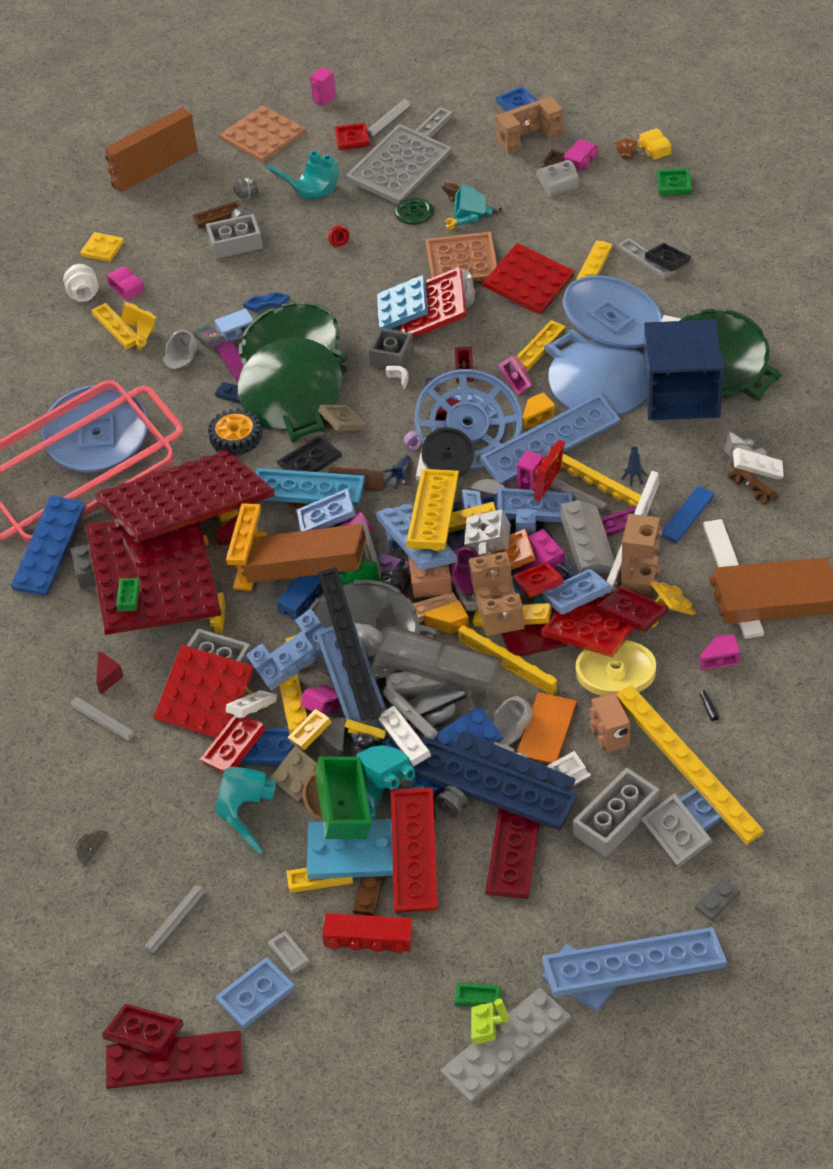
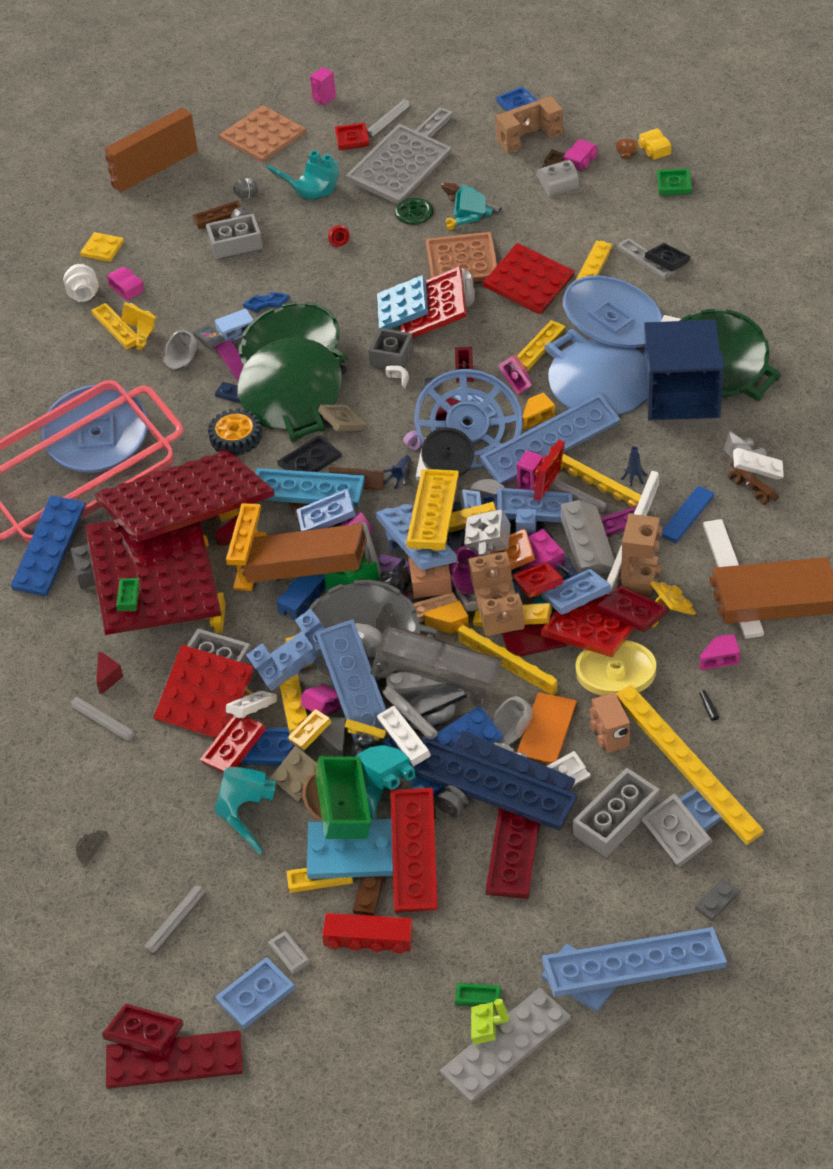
(349, 645): black tile -> none

